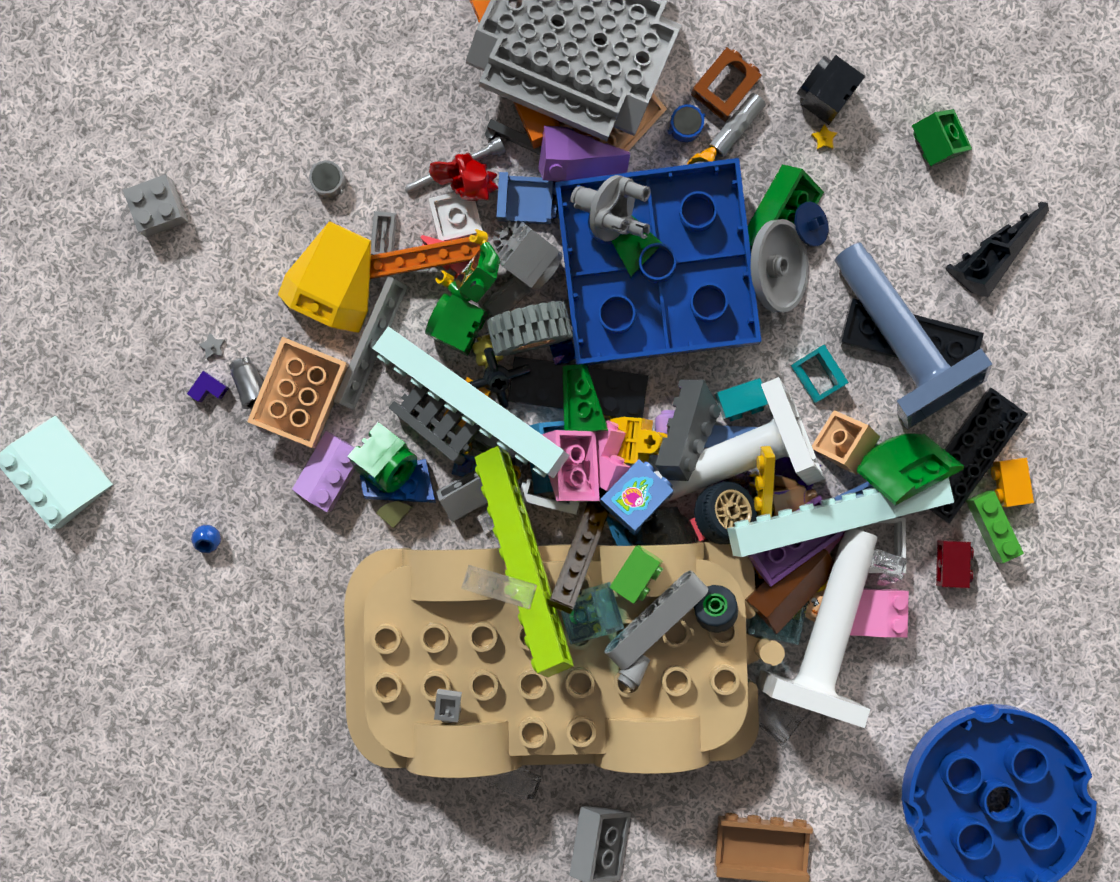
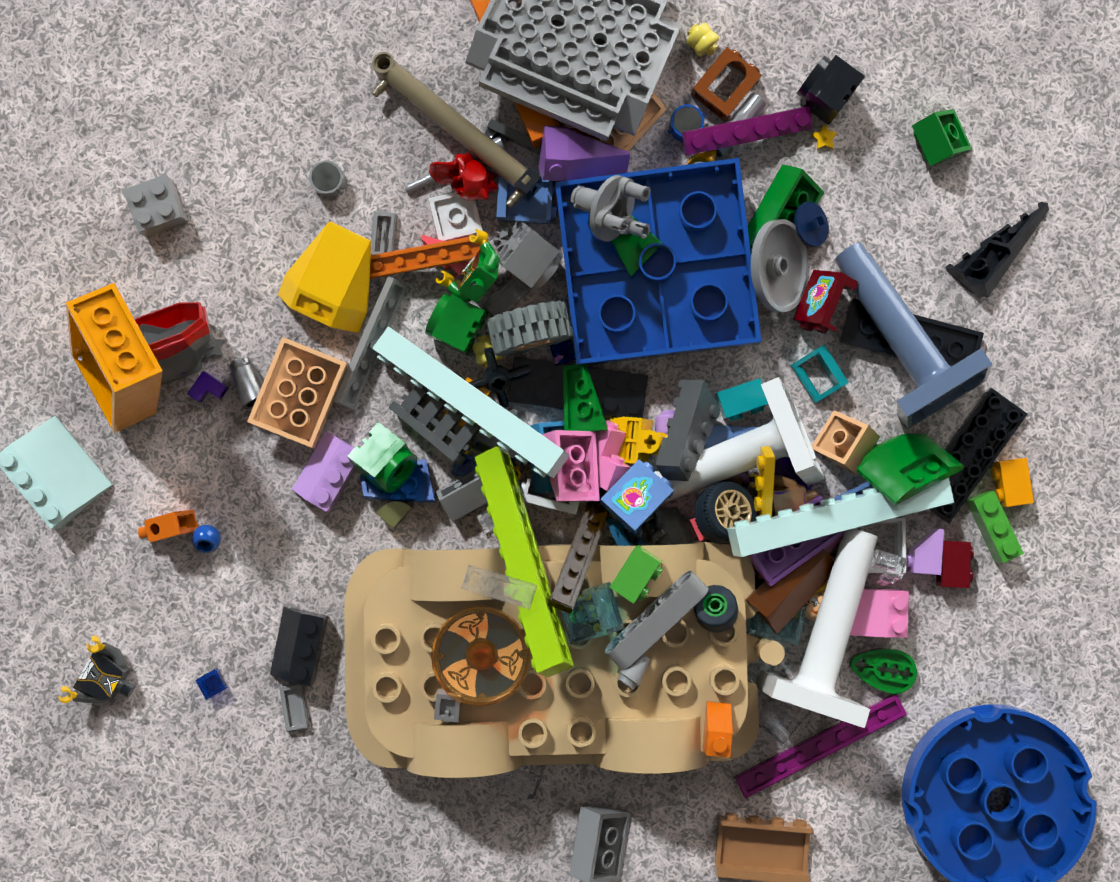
(101, 676): none -> torso
(114, 357): none -> light orange door
(168, 526): none -> orange torso
(177, 338): none -> rock
(211, 683): none -> clear blue plate
(294, 707): none -> light grey tile
(299, 646): none -> black slope
(480, 656): none -> clear orange dish
(522, 179): none -> dark tan piece
(702, 39): none -> light yellow piece
(717, 729): none -> orange slope
(747, 130): none -> magenta plate
(818, 747): none -> magenta tile
(821, 300): none -> dark red panel
(885, 682): none -> green piece
(926, 554): none -> lavender slope

